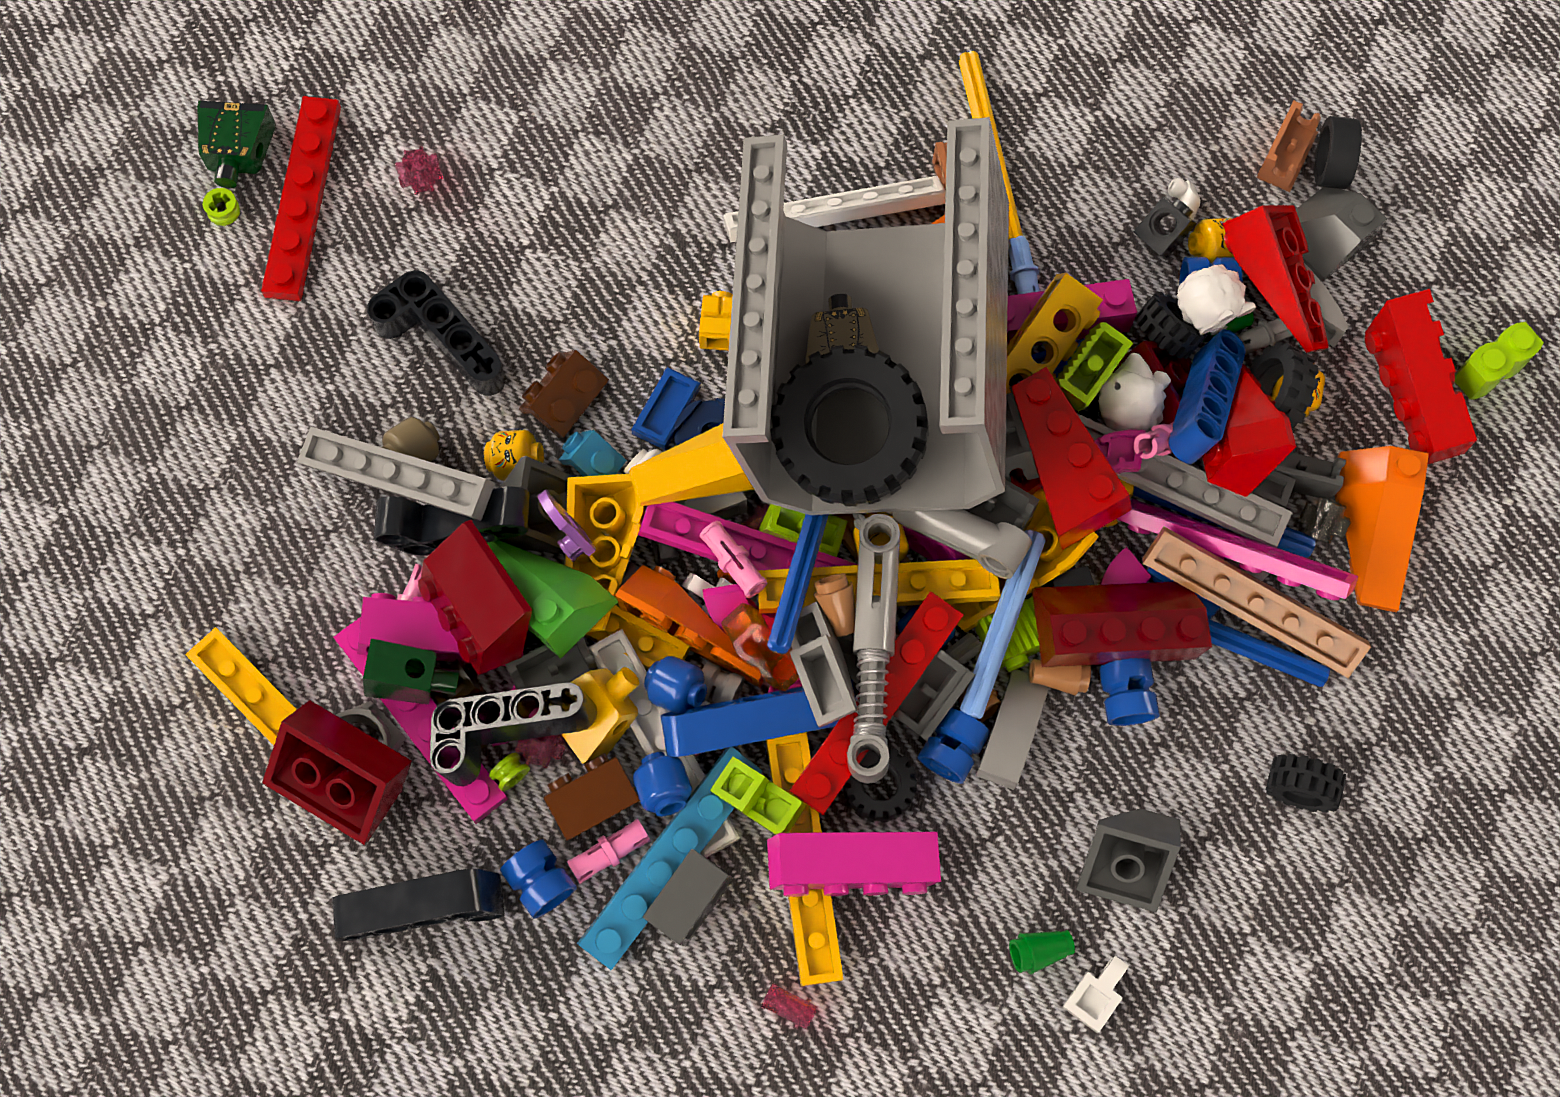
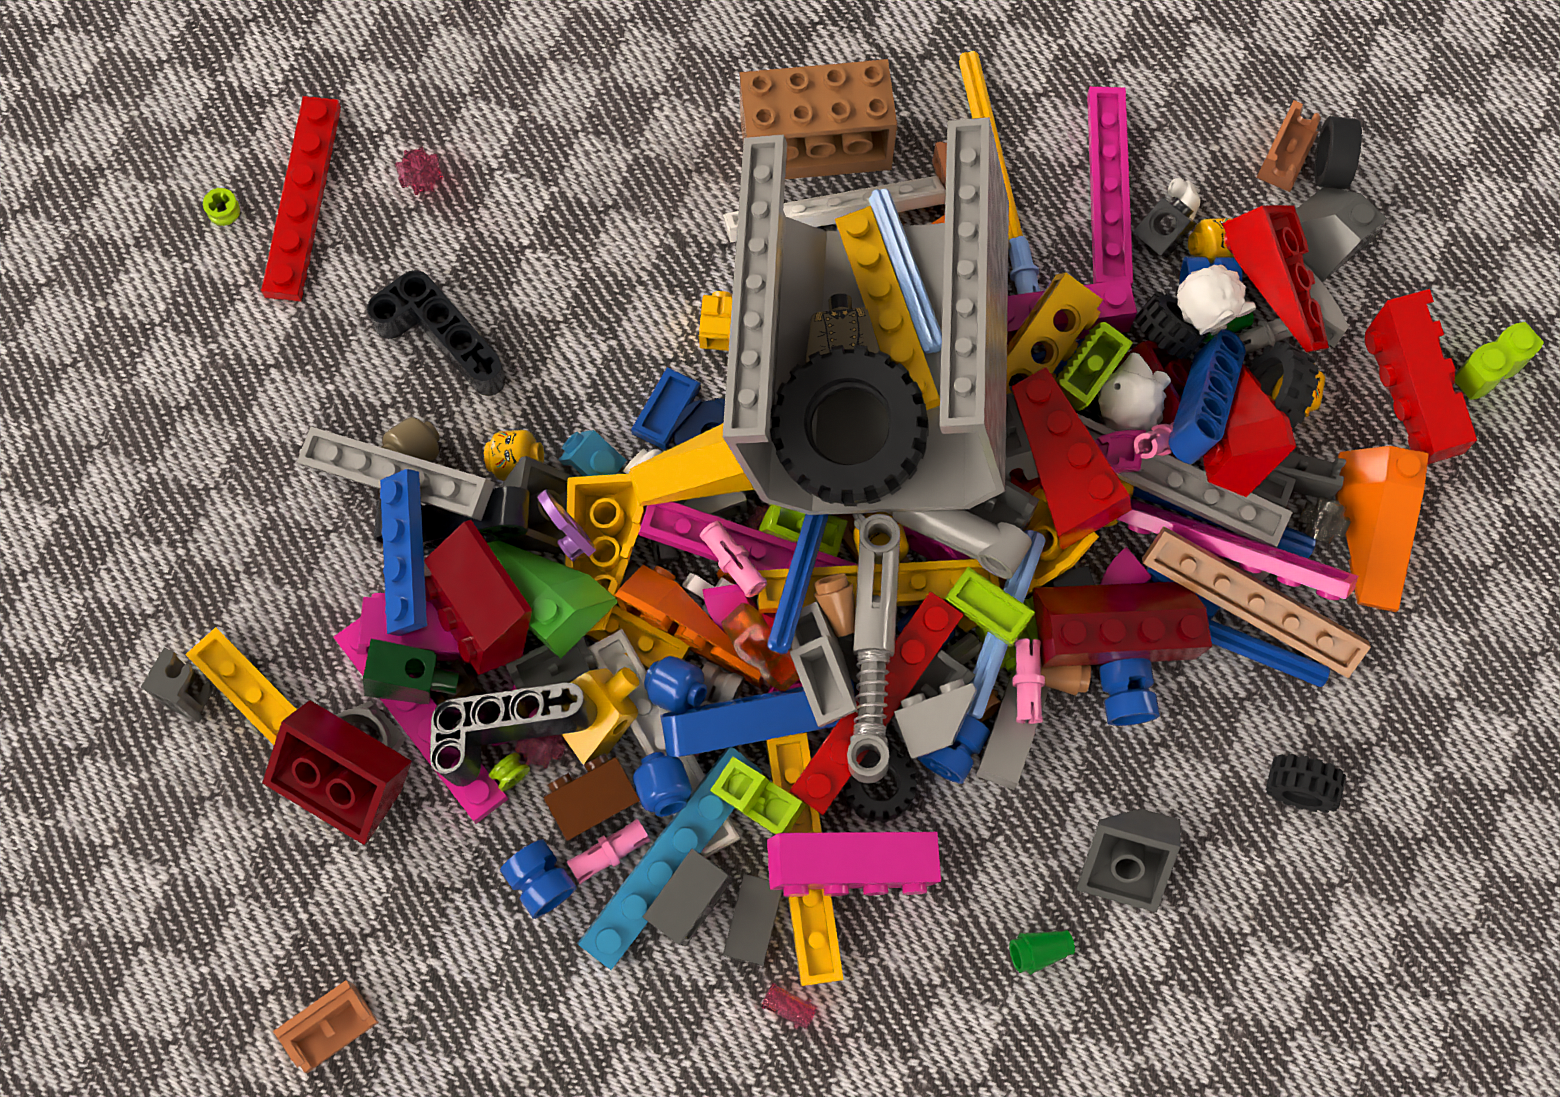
(169, 685): none -> dark grey hinge
(233, 138): dark green torso -> none
(326, 1026): none -> nougat hinge
(403, 552): none -> blue plate
(418, 903): black beam -> none
(563, 392): reddish brown bracket -> none
(752, 921): none -> dark grey tile
(830, 115): none -> medium nougat brick
(884, 298): none -> yellow plate
(906, 271): none -> light blue axle
(935, 721): none -> light grey slope
(989, 606): none -> lime tile
(1028, 681): none -> bright pink pin
(1094, 998): white plate -> none
(1109, 184): none -> dark pink plate

